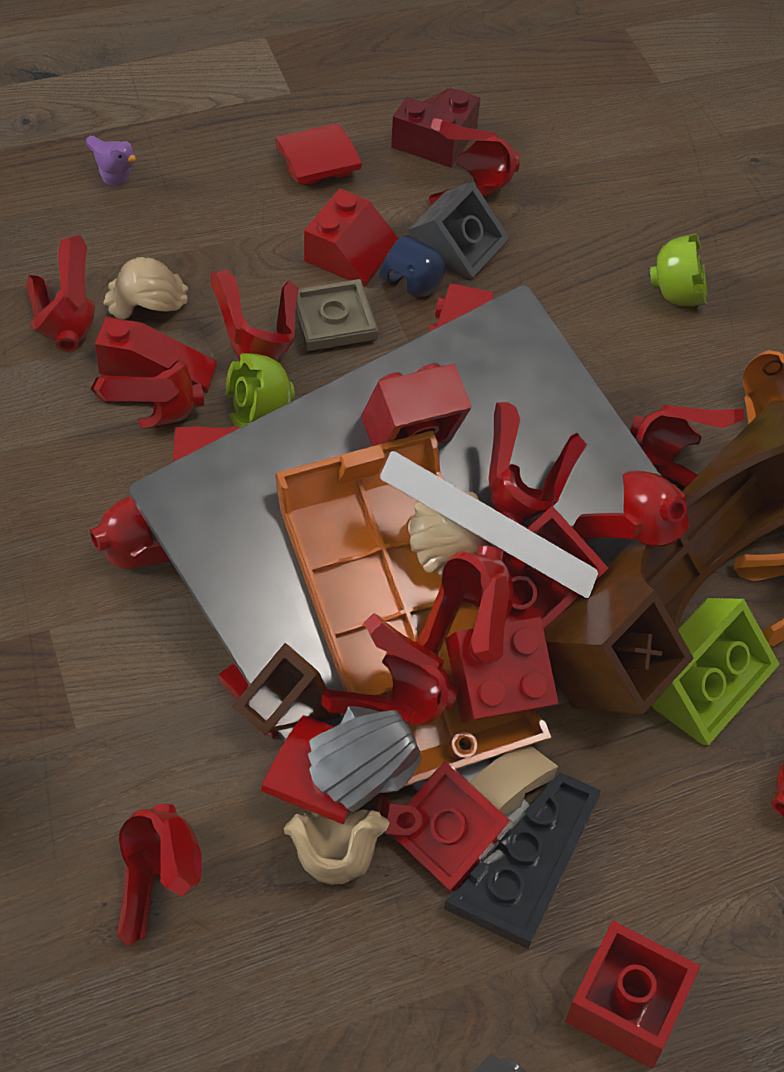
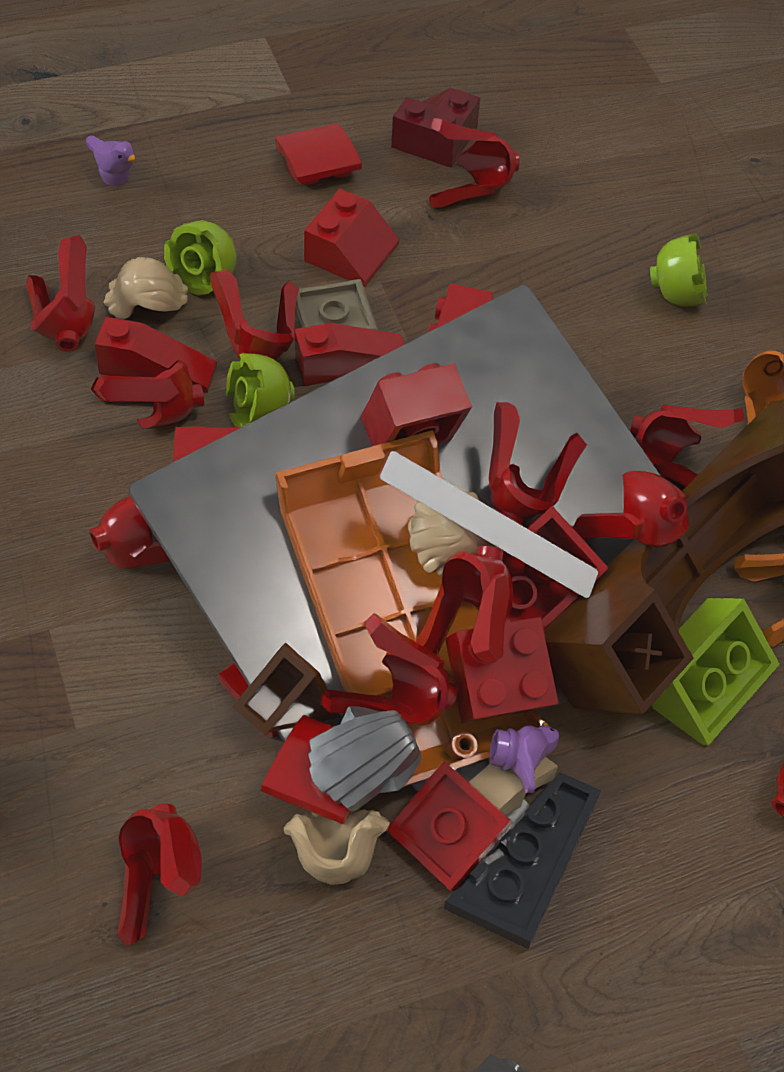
(197, 251): none -> lime cylinder
(335, 349): none -> red slope
(392, 811): red piece -> none
(417, 262): dark blue helmet -> none
(461, 230): dark grey slope -> none
(523, 751): none -> medium lavender animal
(632, 994): red brick -> none

